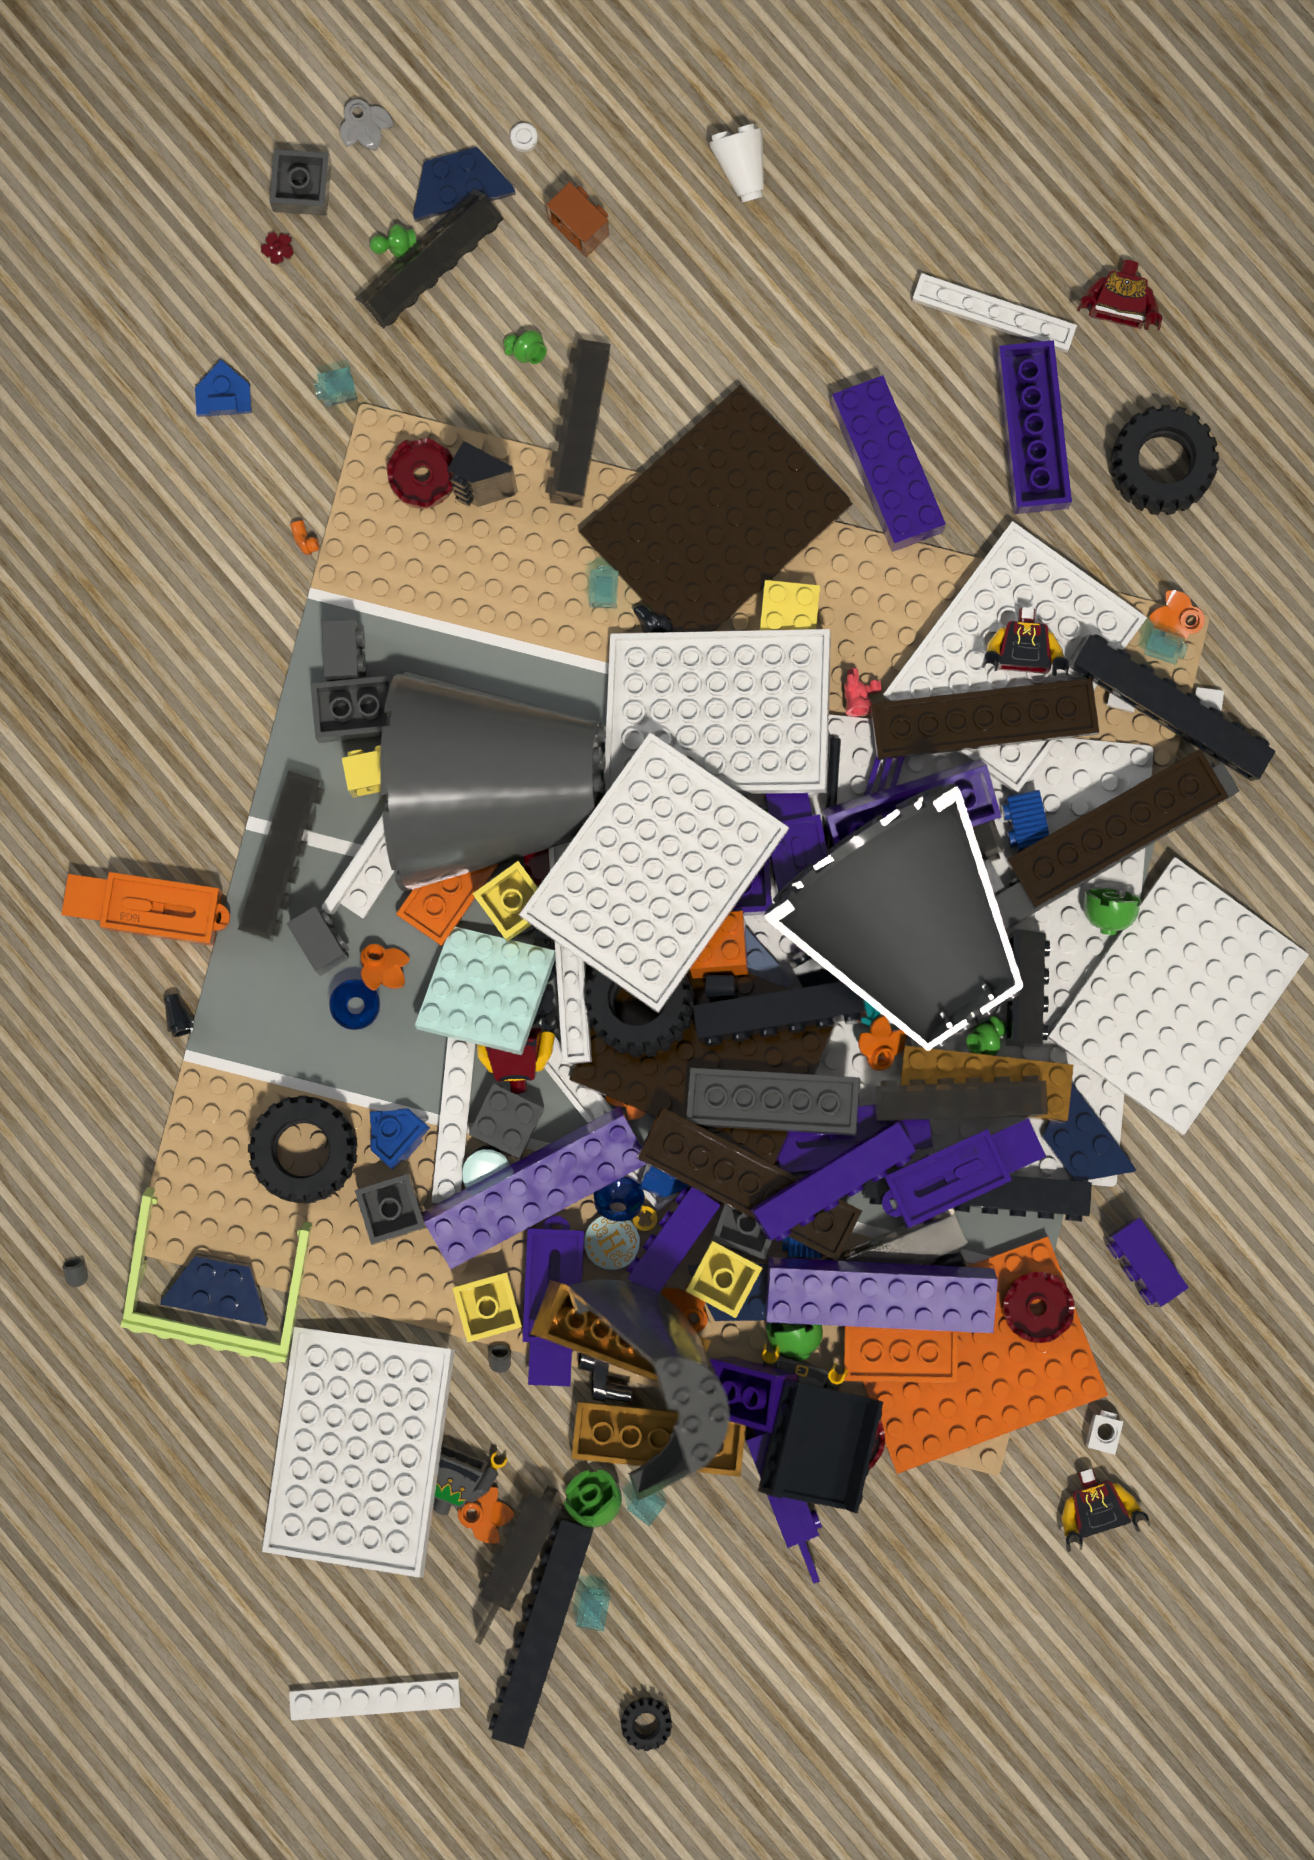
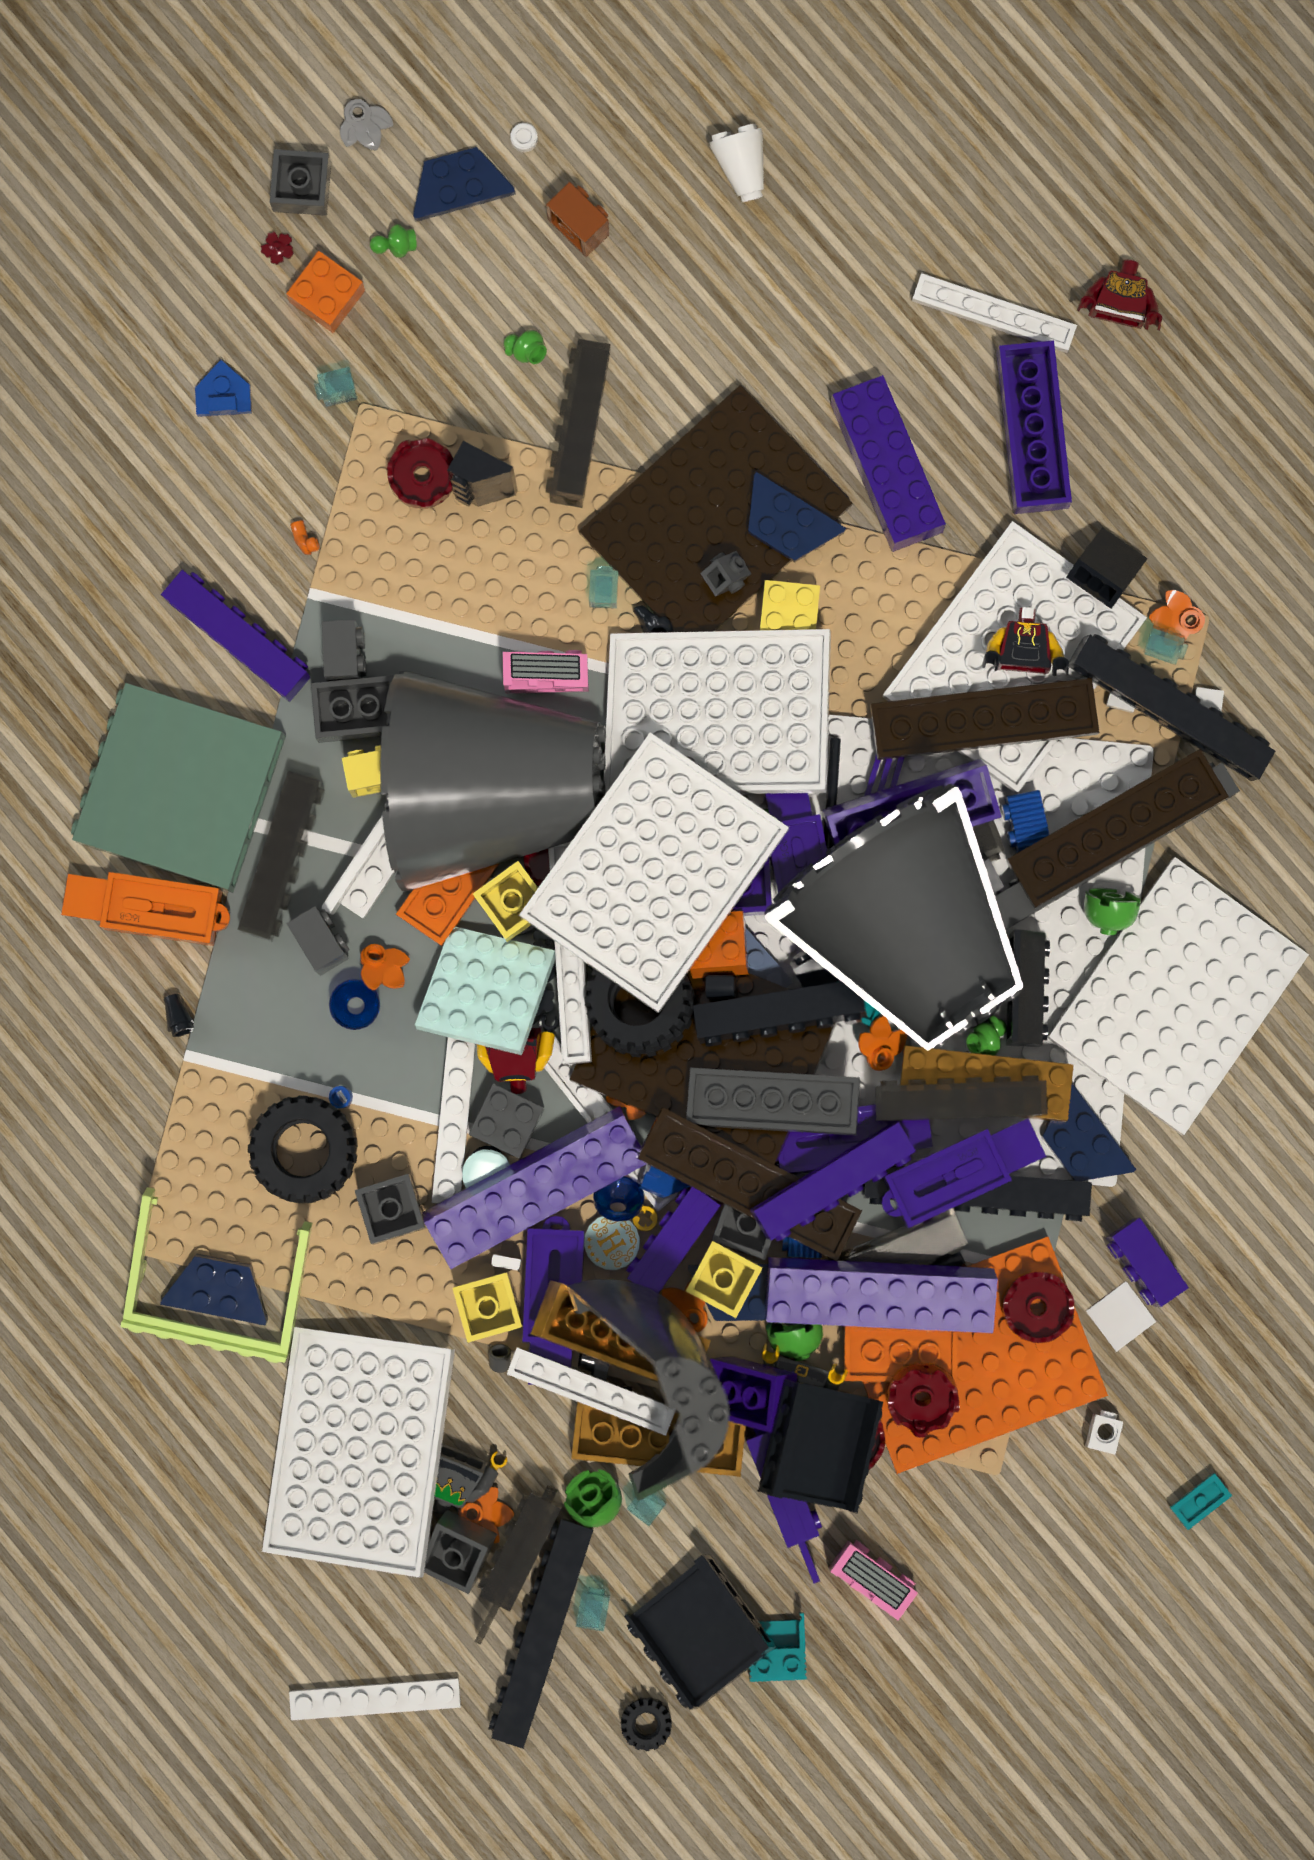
(75, 1272): dark grey piece -> none
(178, 787): none -> sand green brick
(236, 635): none -> dark purple brick
(325, 292): none -> orange brick
(336, 1100): none -> blue hinge
(396, 1135): blue plate -> none
(429, 259): clear smoke brick -> none
(458, 1551): none -> dark grey brick
(506, 1262): none -> white tile
(545, 672): none -> wedge
(591, 1391): none -> white plate
(700, 1633): none -> black panel
(726, 573): none -> dark grey brick
(787, 521): none -> dark blue wing
(788, 1657): none -> teal piece
(857, 694): coral piece -> none
(873, 1579): none -> wedge
(926, 1415): none -> dark red plate
(1098, 1509): torso -> none
(1106, 568): none -> black brick
(1121, 1316): none -> white sticker
(1176, 426): black tyre -> none
(1200, 1501): none -> teal plate

